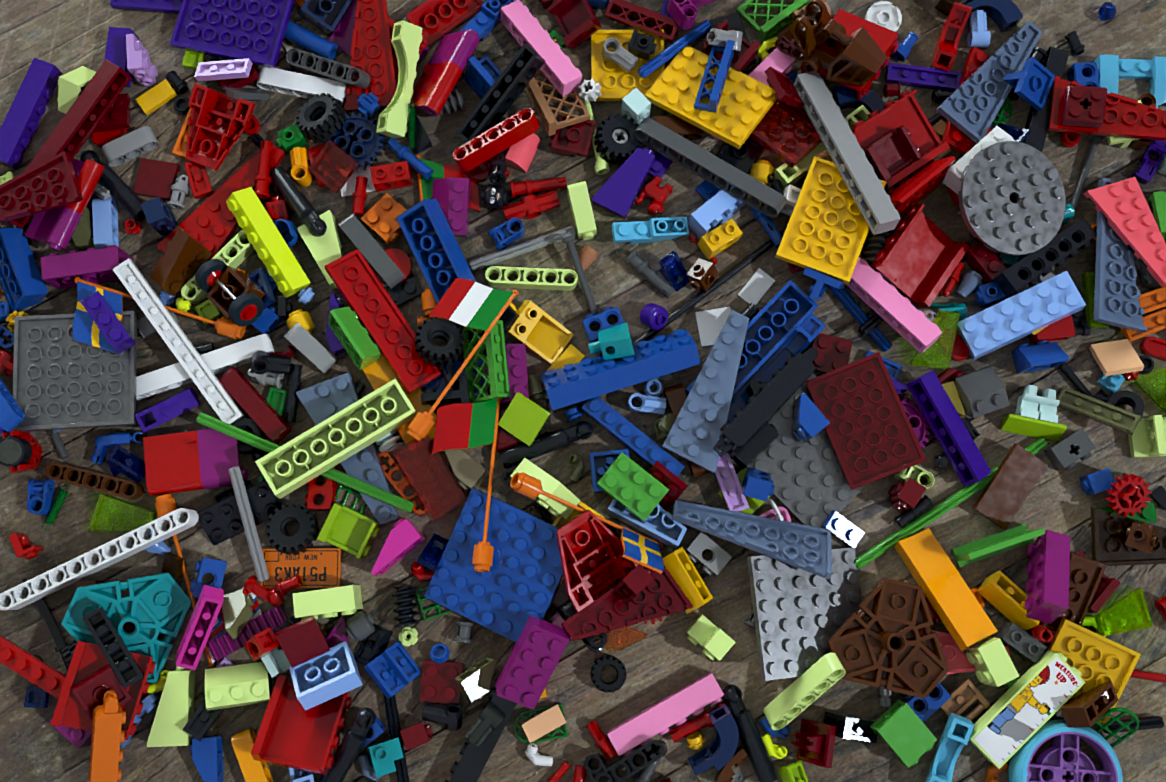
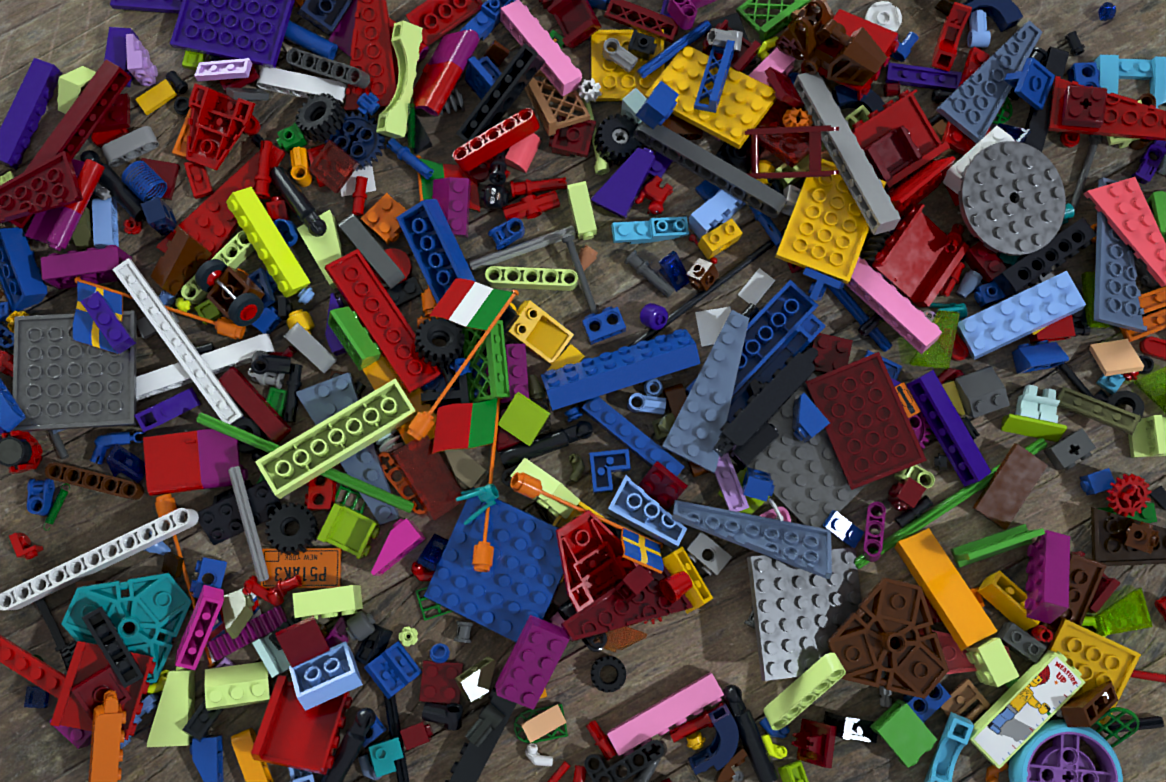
(119, 515): clear neon green wing -> none
(139, 178): none -> blue piece
(179, 190): light grey piece -> none
(262, 644): red brick -> none
(391, 176): red brick -> none
(405, 605): black piece -> none
(457, 364): none -> blue plate
(486, 494): none -> teal plant
(496, 53): none -> reddish brown tile
(613, 342): teal torso -> none
(632, 487): bright green brick -> none
(658, 105): none -> blue brick
(675, 586): none -> red piece
(712, 639): yellowish green brick -> none
(789, 118): none -> orange gear
(814, 152): none -> dark red piece
(878, 523): none -> magenta beam
(907, 400): none -> orange sticker
(954, 238): none -> red pin

